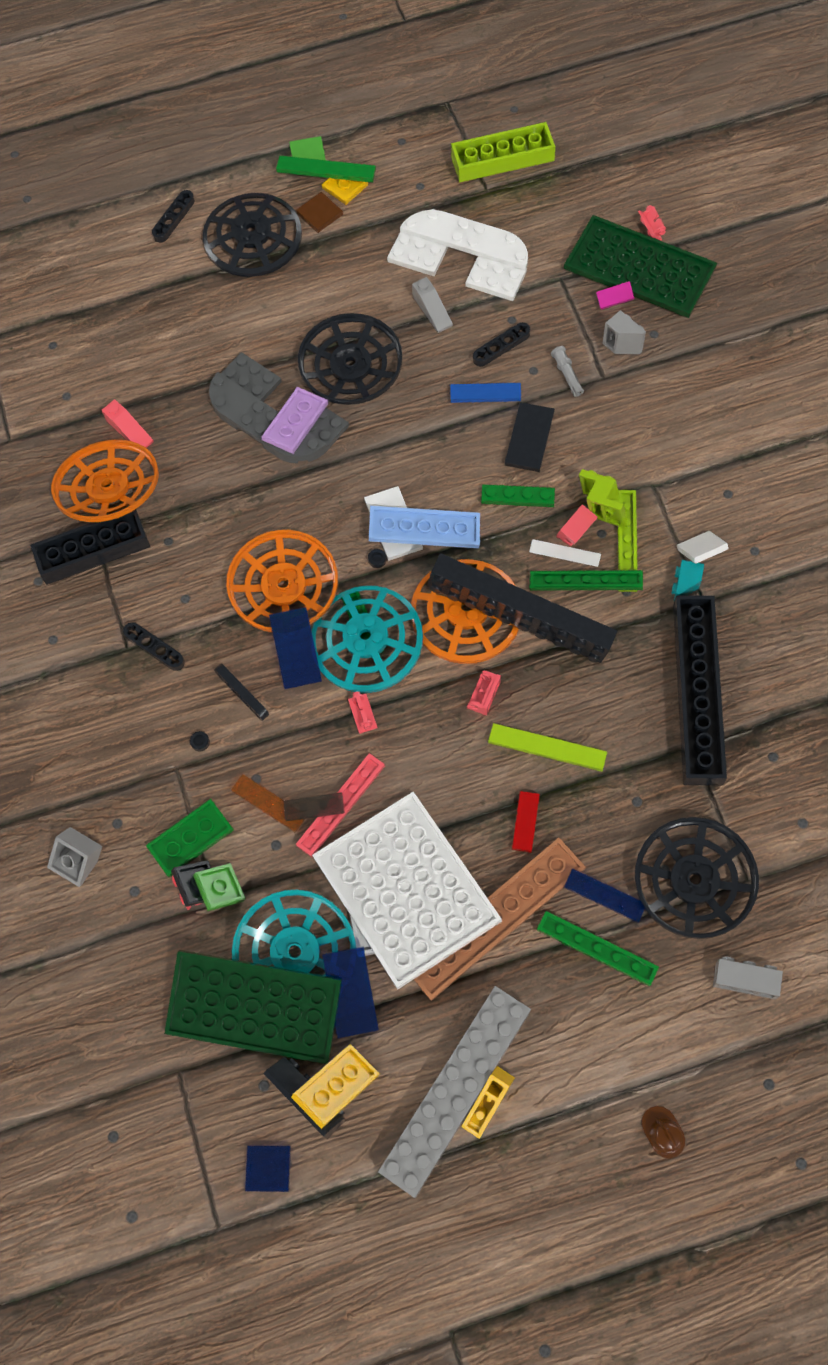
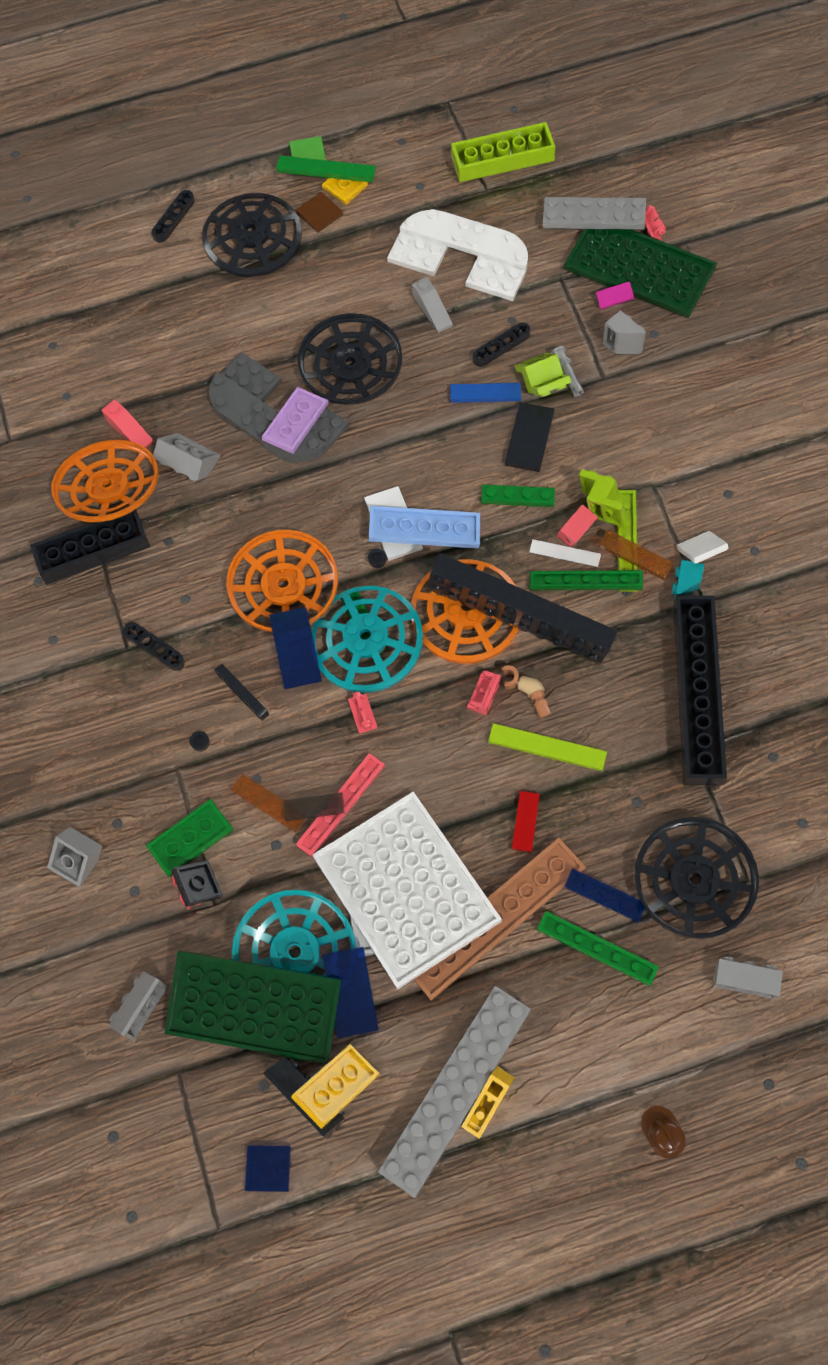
(137, 1006): none -> light grey slope
(185, 456): none -> light grey slope
(219, 887): bright green tile -> none
(530, 686): none -> nougat piece
(543, 374): none -> lime bracket
(594, 213): none -> light grey plate
(636, 554): none -> clear orange tile

